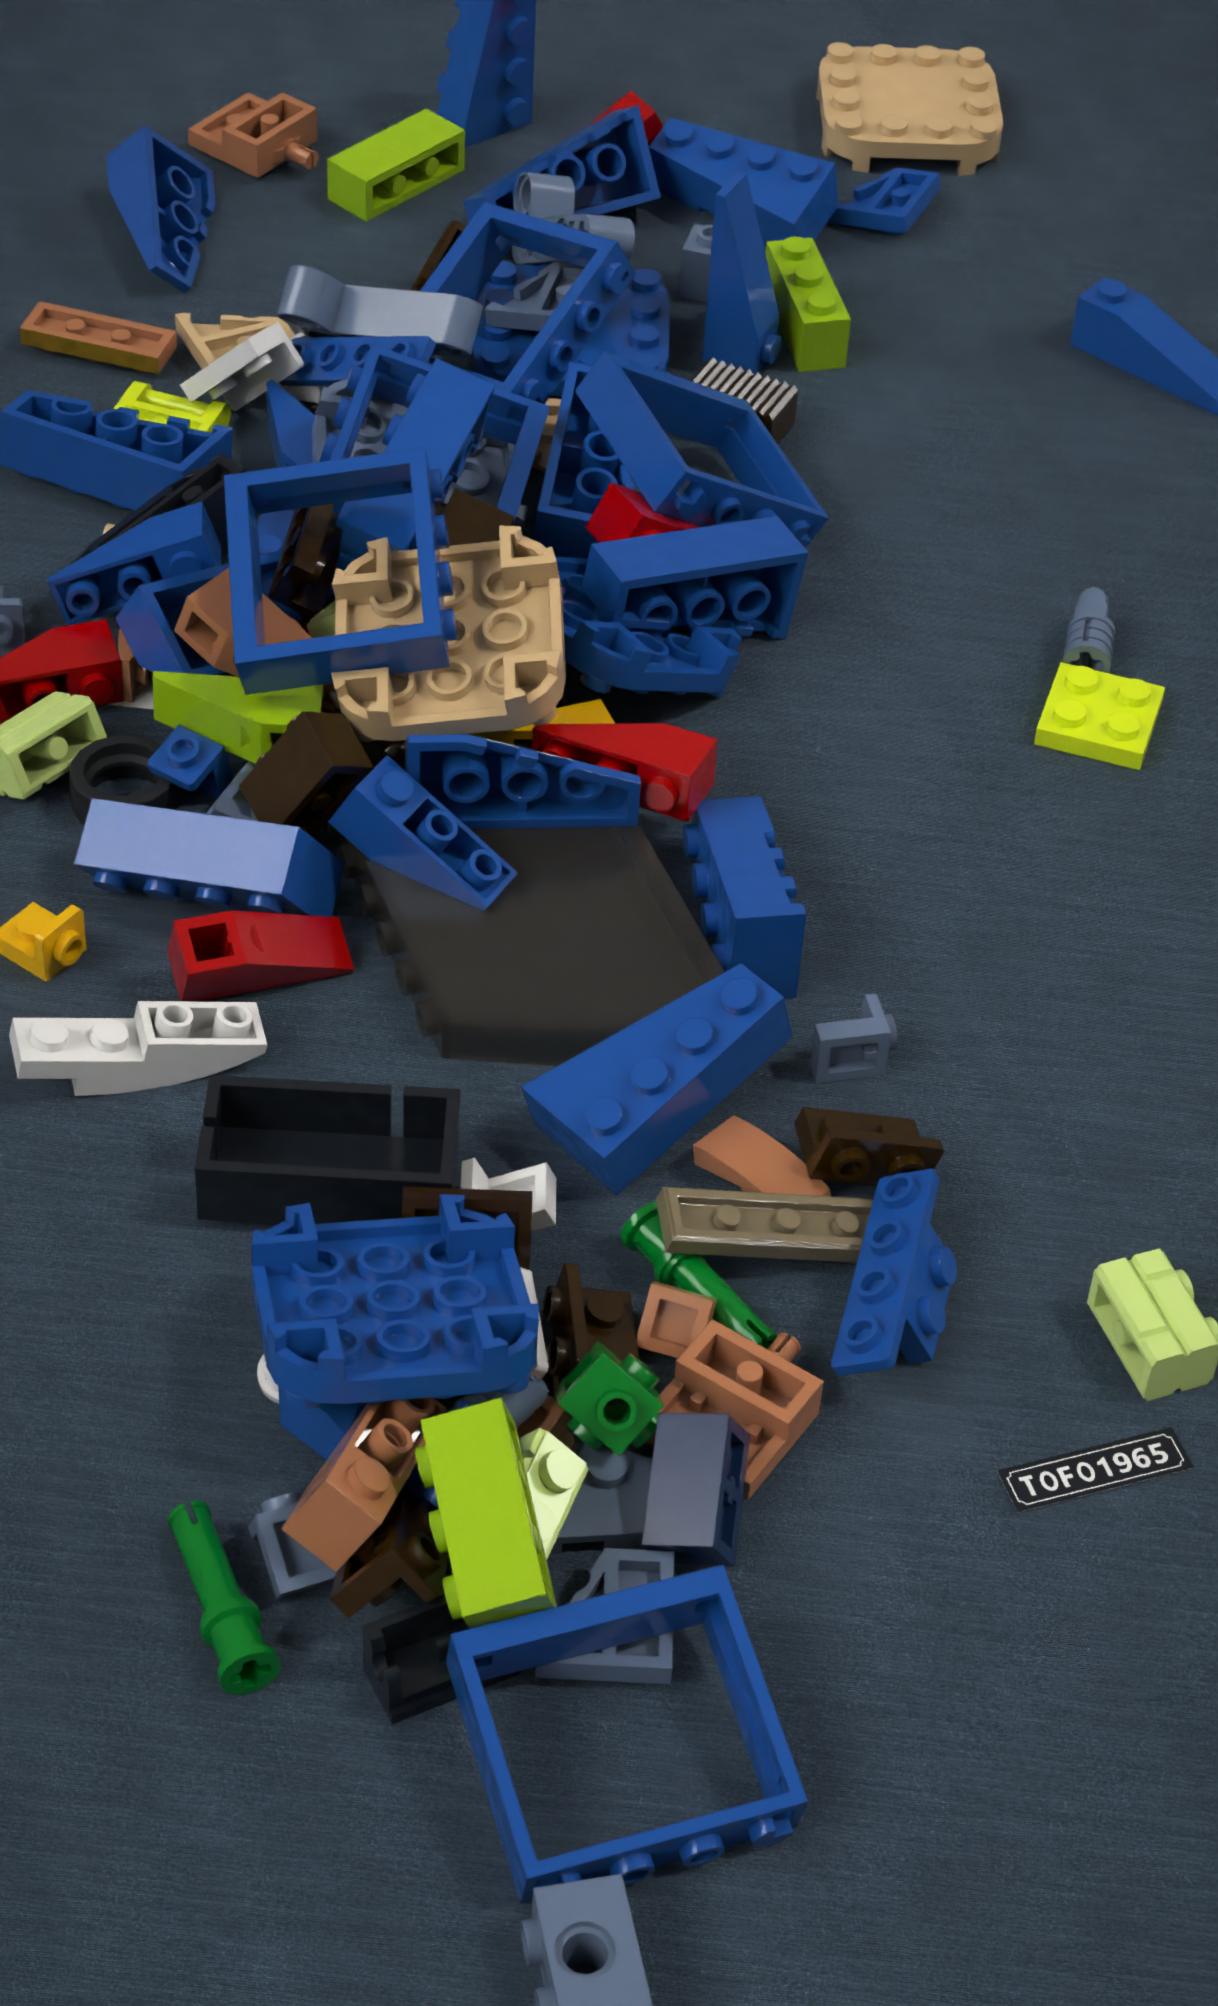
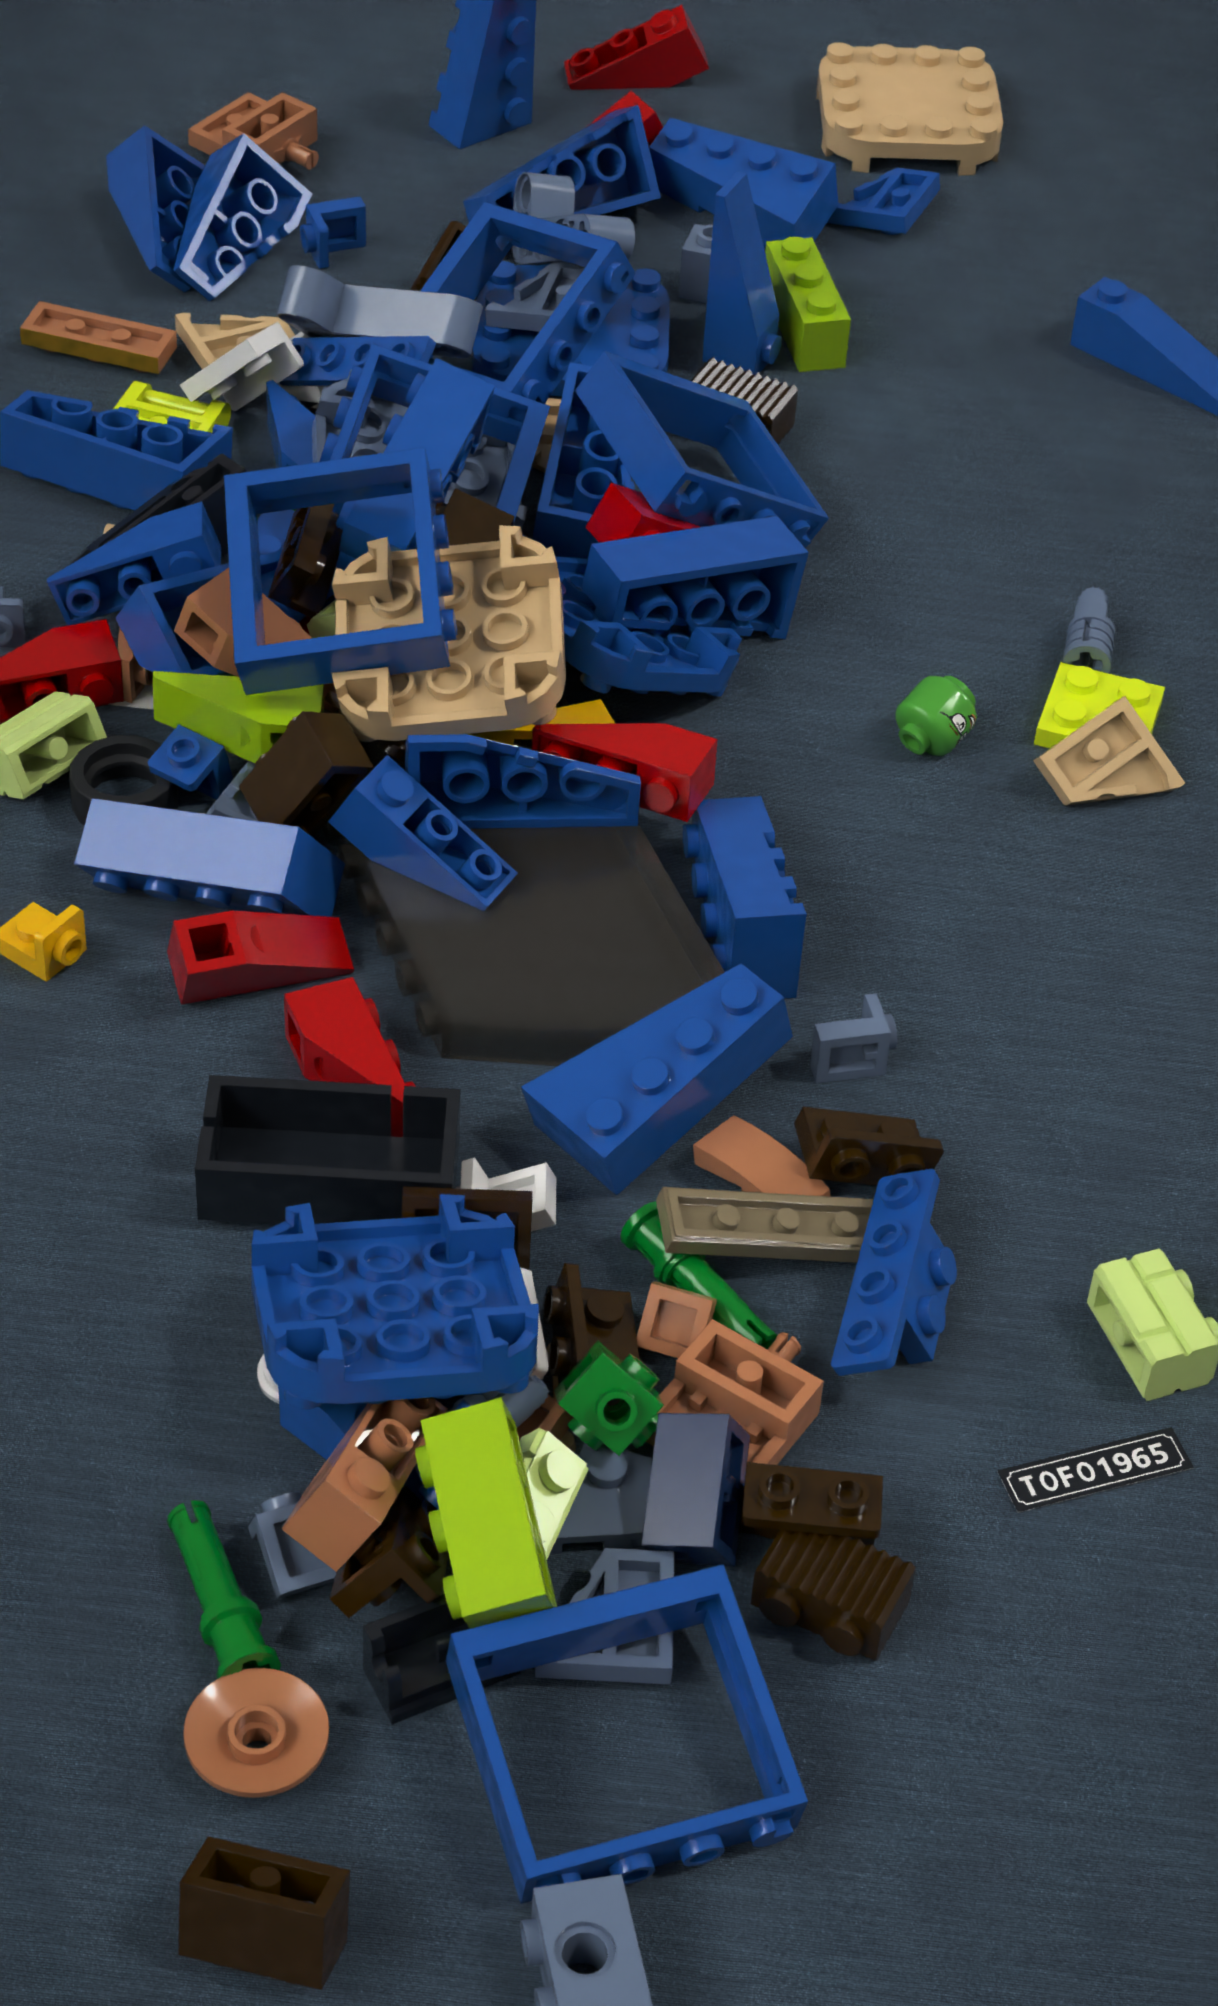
(154, 1049): white slope -> none
(236, 215): none -> blue wedge
(250, 1708): none -> nougat dish
(268, 1921): none -> dark brown brick
(333, 228): none -> blue bracket
(340, 1040): none -> red slope
(396, 164): lime brick -> none
(647, 56): none -> red slope
(811, 1502): none -> dark brown bracket
(833, 1589): none -> dark brown brick
(936, 715): none -> bright green head
(1108, 760): none -> tan wing

